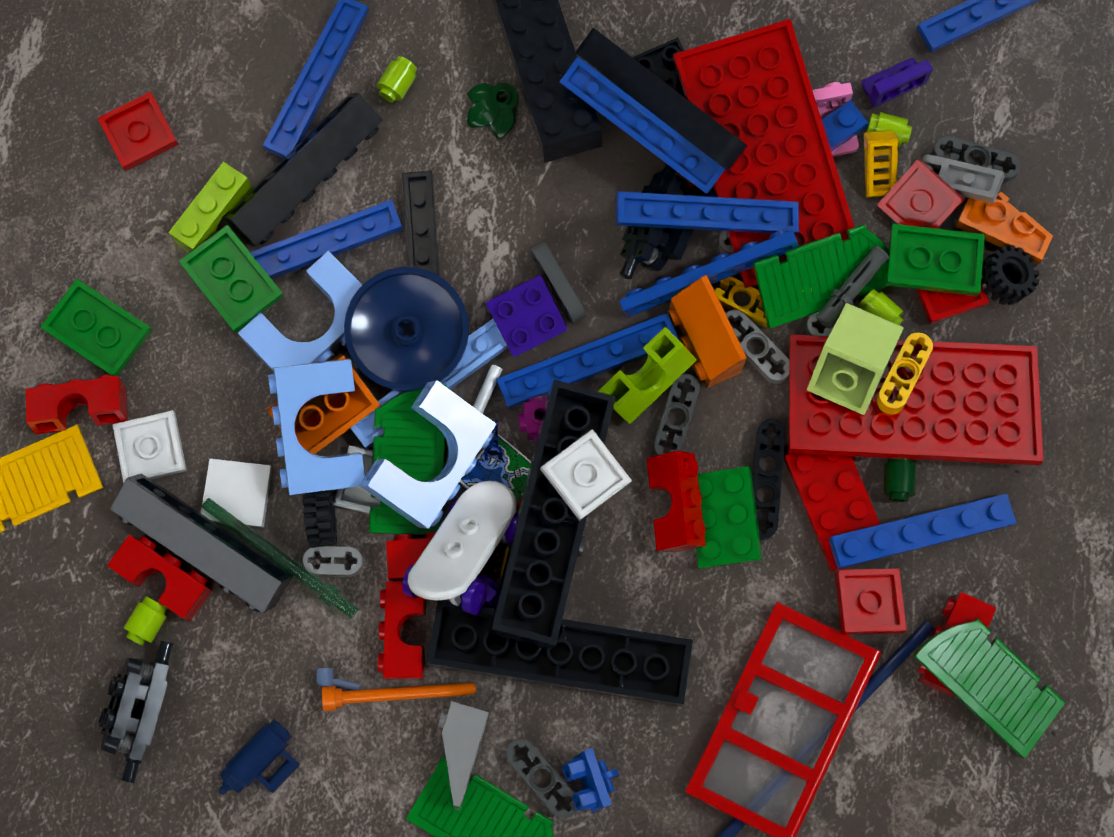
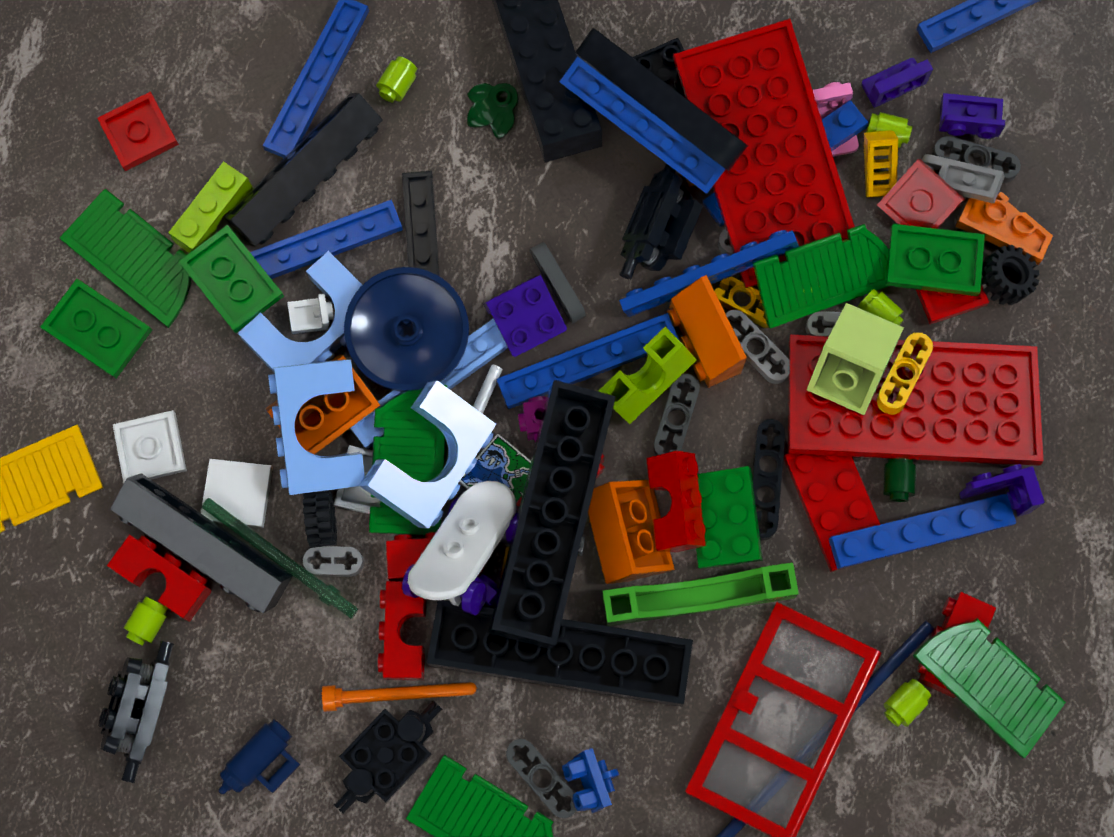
(50, 404): red arch -> none
(131, 256): none -> green piece
(310, 314): none -> white bracket
(325, 677): sand blue hand -> none
(386, 755): none -> black piece
(461, 738): light grey slope -> none
(494, 443): clear blue hand -> none
(585, 474): white tile -> none
(624, 531): none -> orange slope
(699, 596): none -> bright green arch
(705, 213): blue plate -> none
(852, 286): dark grey pin -> none
(870, 601): red plate -> none
(906, 703): none -> lime brick
(971, 115): none -> dark purple bracket
(1022, 484): none -> dark purple bracket

